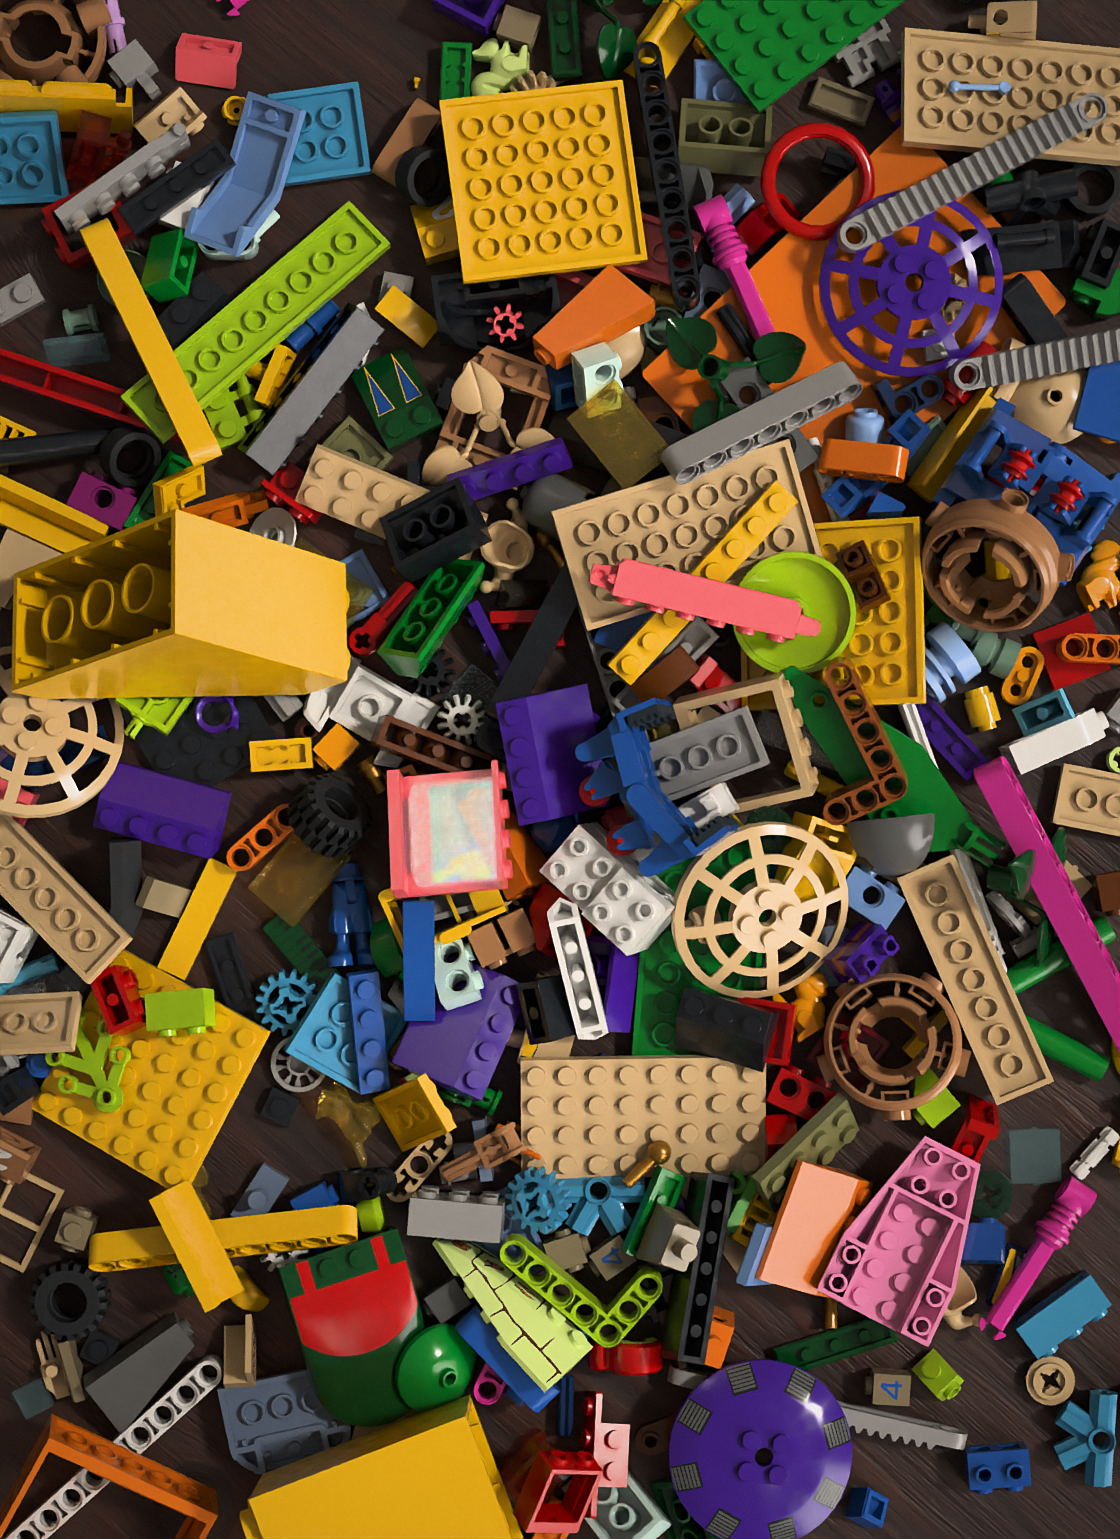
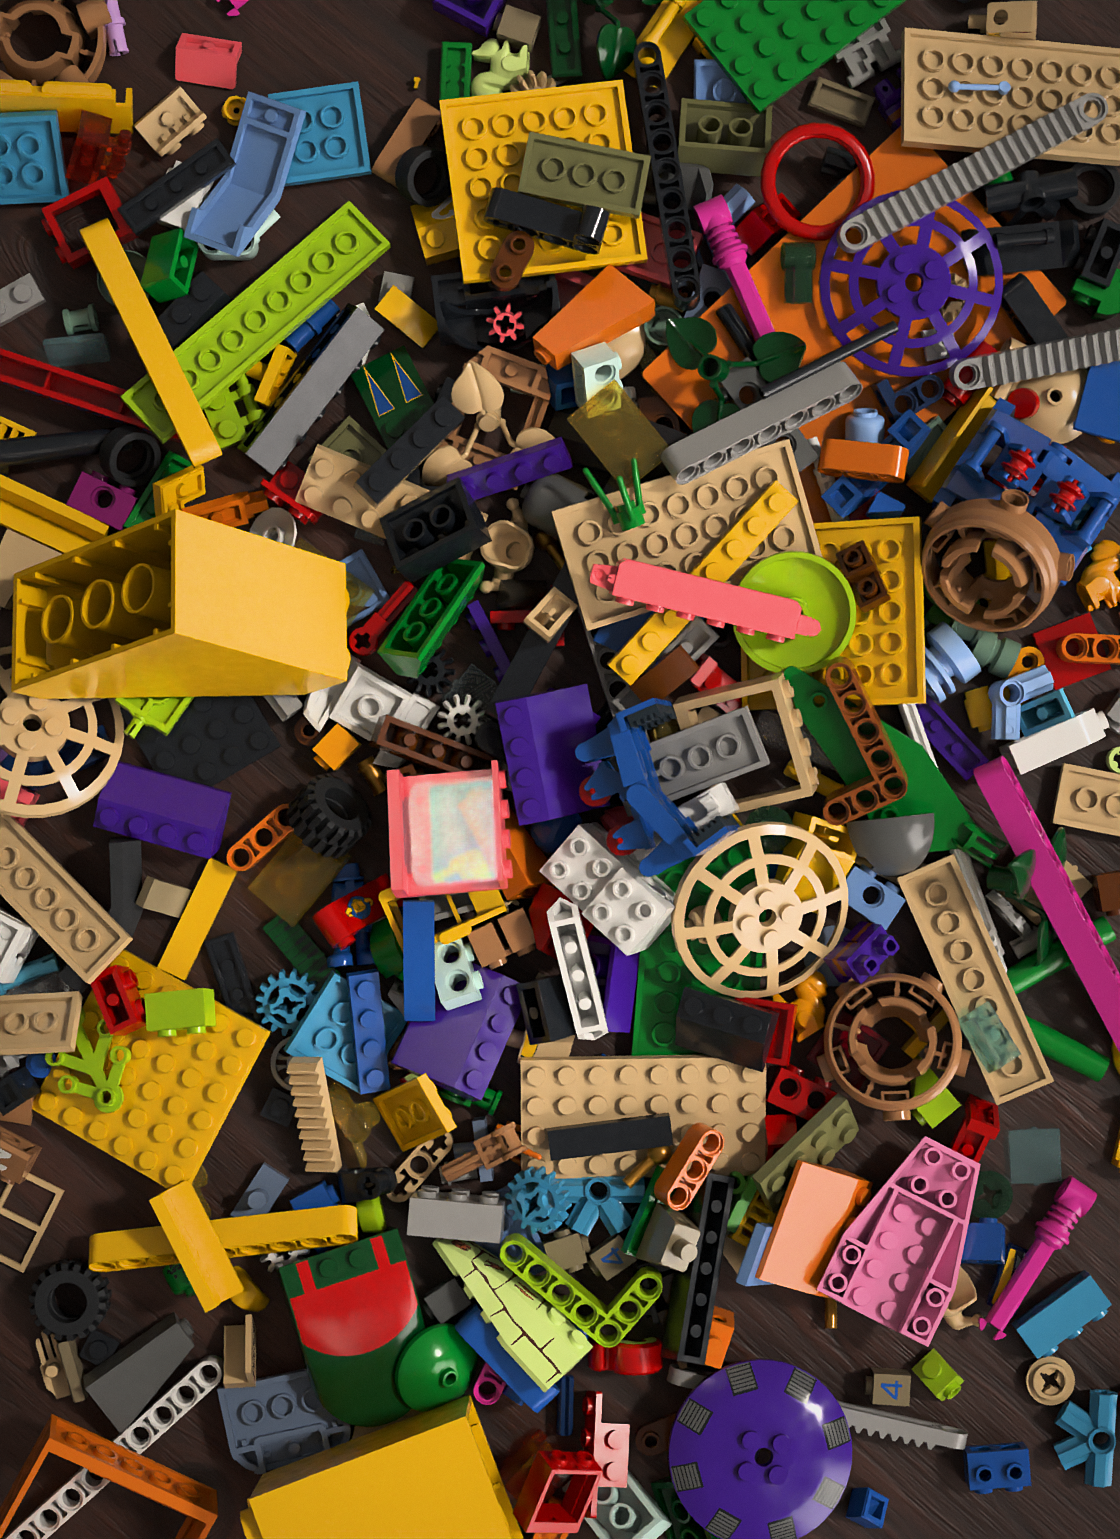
(33, 1398): clear light blue tile -> none
(76, 1228): dark tan brick -> none
(122, 179): light grey hinge -> none
(133, 68): light grey brick -> none
(230, 721): dark purple piece -> none
(281, 754): yellow tile -> none
(314, 1114): none -> tan gear
(352, 913): none -> red door
(409, 452): none -> black brick
(511, 259): none -> reddish brown plate
(548, 221): none -> black beam
(550, 614): none -> tan slope
(584, 174): none -> olive plate
(610, 1136): none -> black tile
(629, 513): none -> green plant
(702, 1160): none -> orange beam
(798, 261): none -> clear green piece
(828, 359): none -> black piece
(835, 1344): dark green tile -> none
(988, 1037): none -> clear light blue slope
(1022, 687): none -> light blue piece
(1026, 402): none -> red tile
(1094, 1152): white axle -> none

